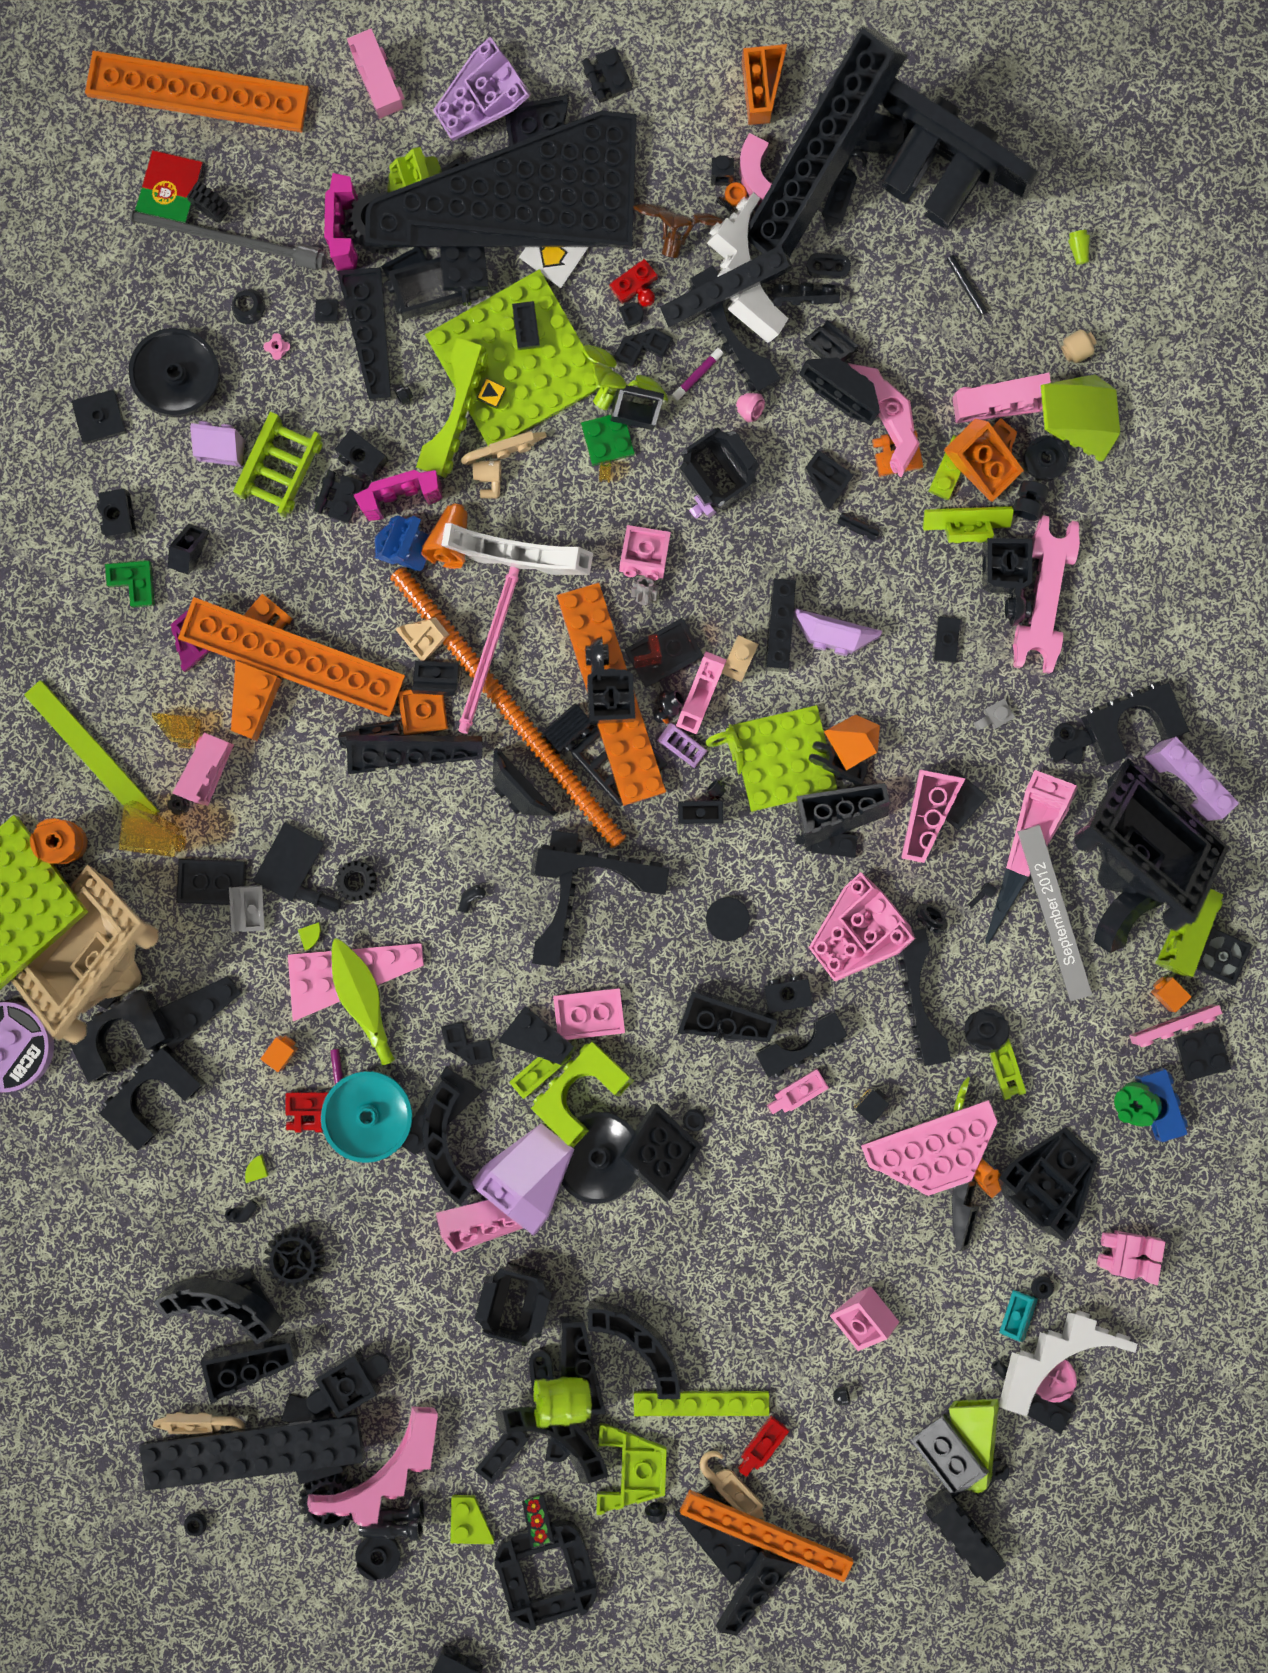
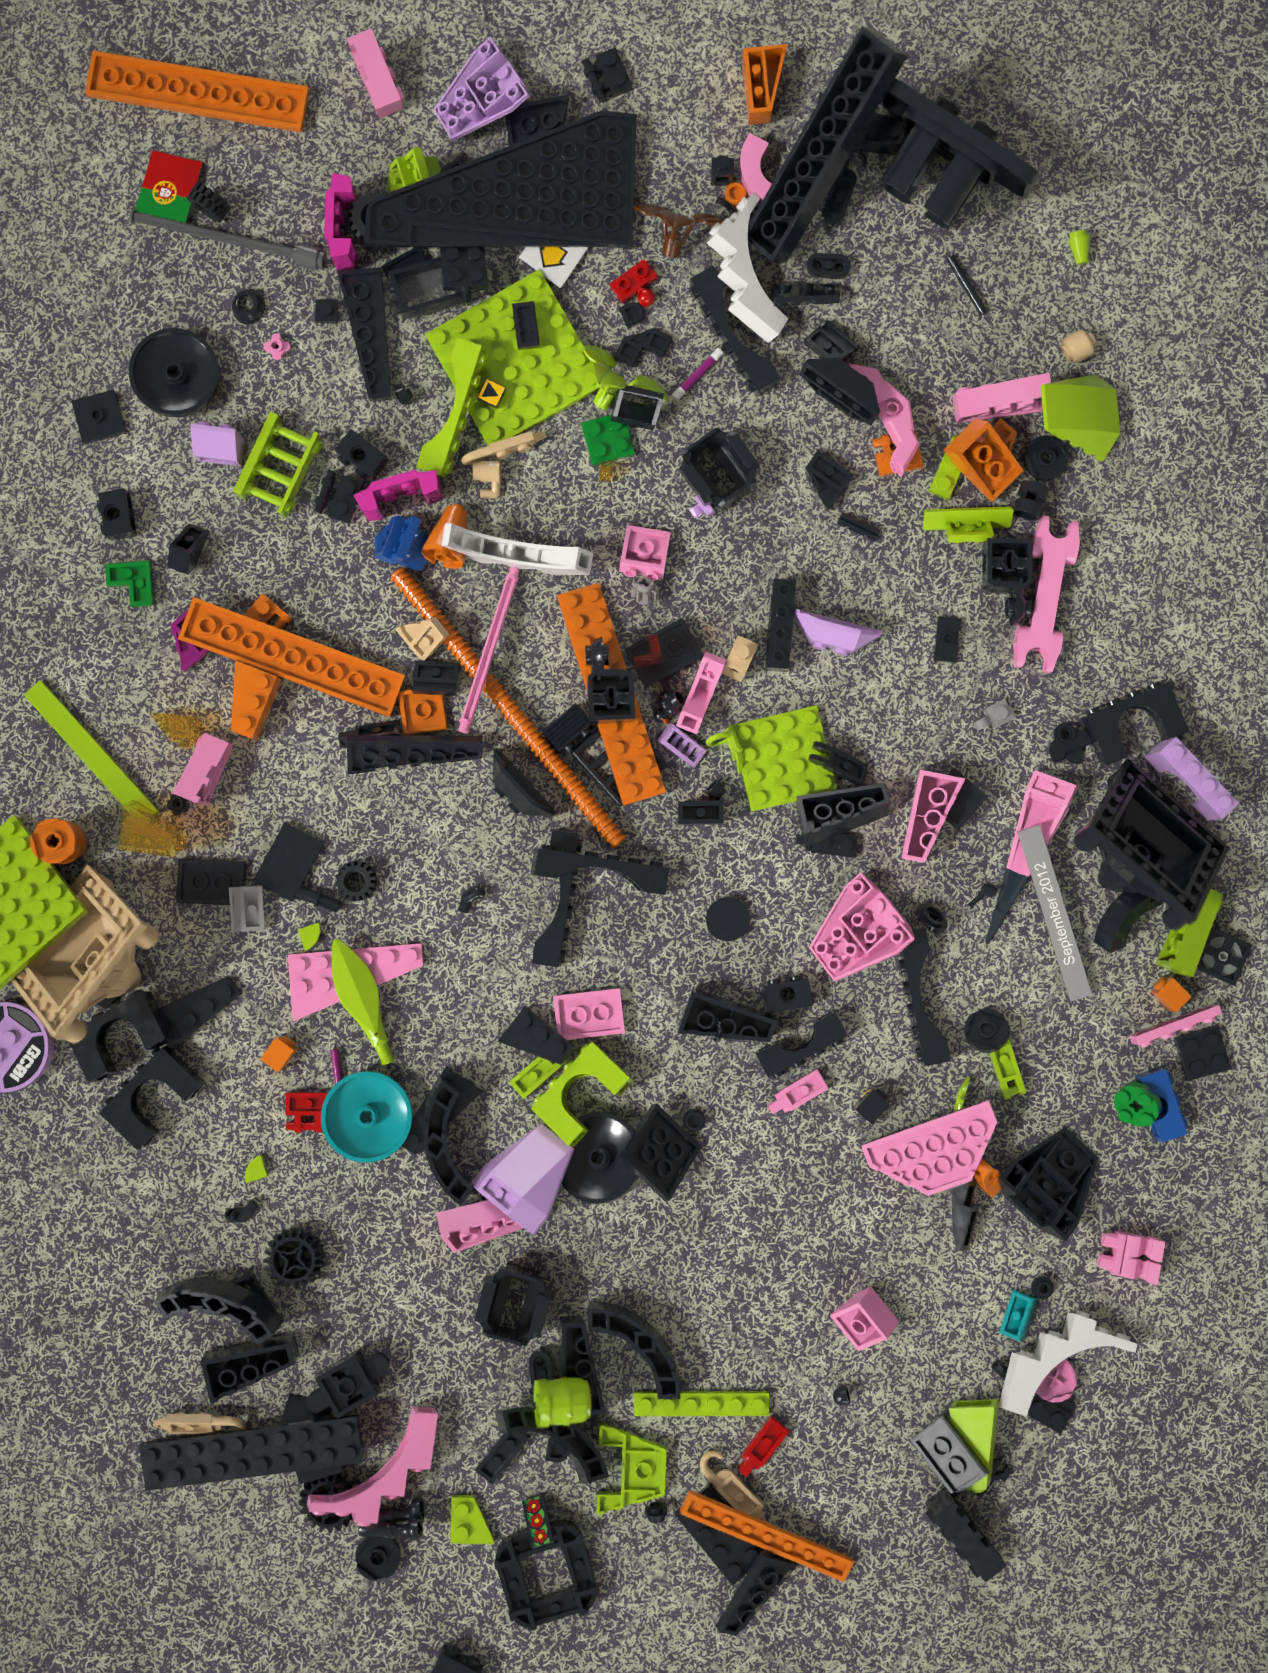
(195, 1531): black plate -> none
(457, 1043): black tile -> none
(742, 278): black arch -> none
(750, 406): bright pink cone -> none
(854, 740): orange slope -> none

